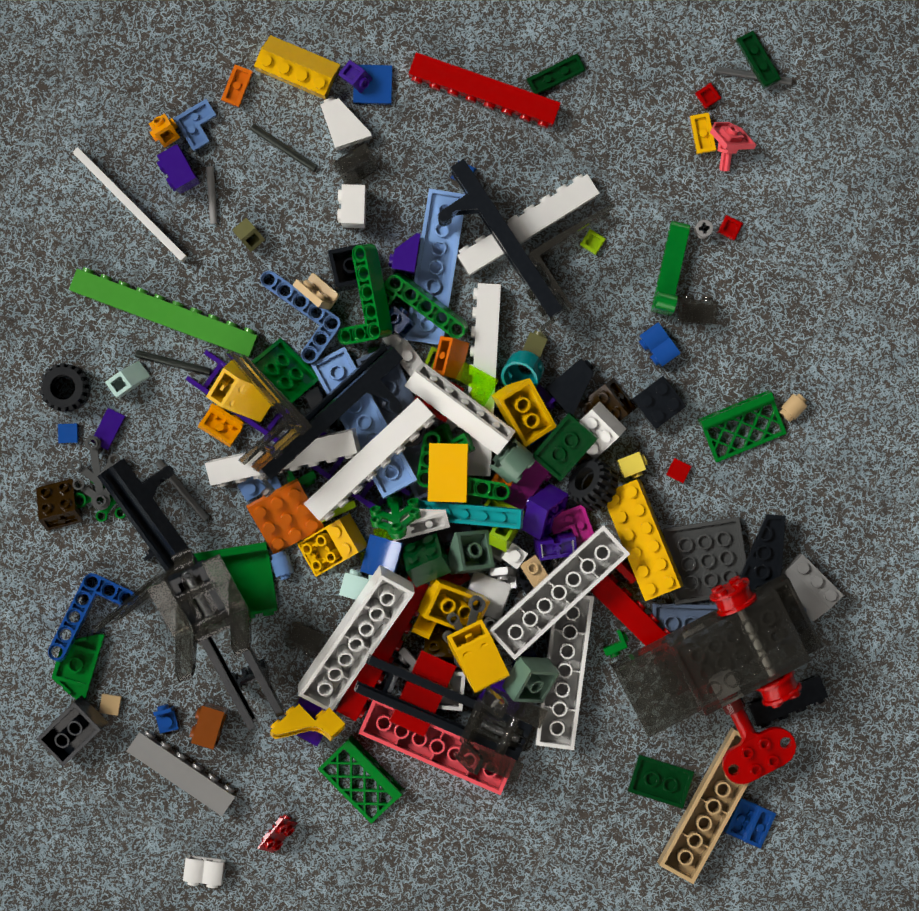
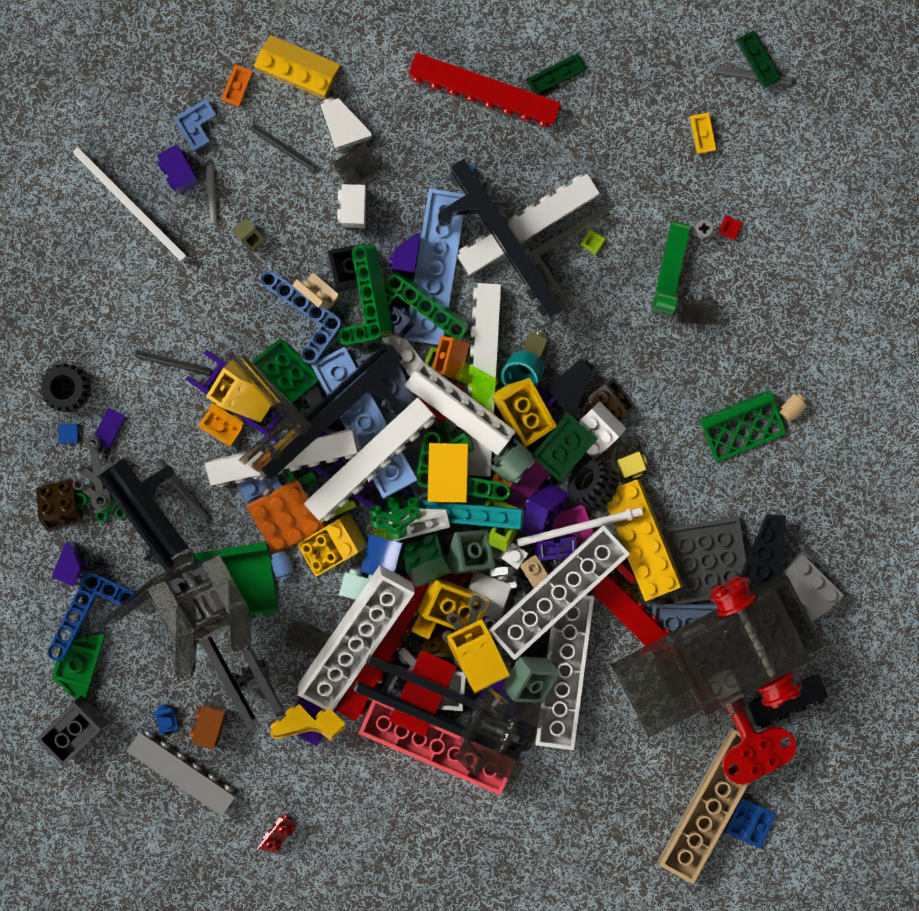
(70, 565): none -> dark purple slope
(110, 704): tan tile -> none
(127, 379): light aqua slope -> none
(164, 130): light orange brick -> none
(164, 313): bright green brick -> none
(204, 870): white brick -> none
(355, 76): dark purple bracket -> none
(375, 772): green fence -> none
(379, 88): blue tile -> none
(615, 648): green bracket -> none
(628, 514): none -> white bar
(658, 403): black brick -> none
(659, 345): blue brick -> none
(660, 781): dark green plate -> none
(678, 470): red tile -> none
(707, 96): red tile -> none
(730, 139): coral piece -> none

